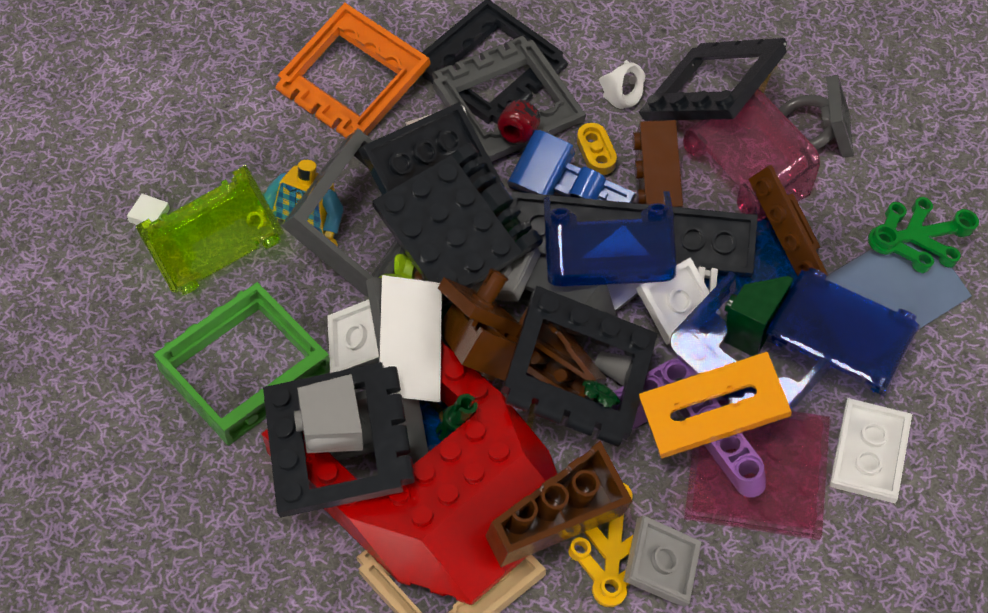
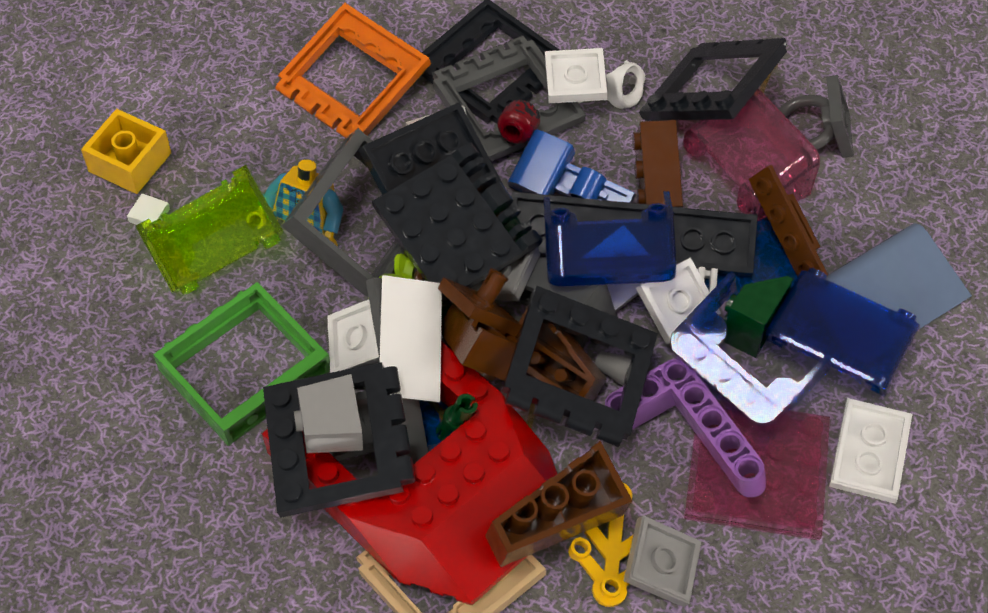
(126, 151): none -> yellow brick
(575, 75): none -> white tile
(597, 151): yellow plate -> none
(600, 393): dark green plant -> none
(763, 408): light orange piece -> none
(888, 240): green plant -> none

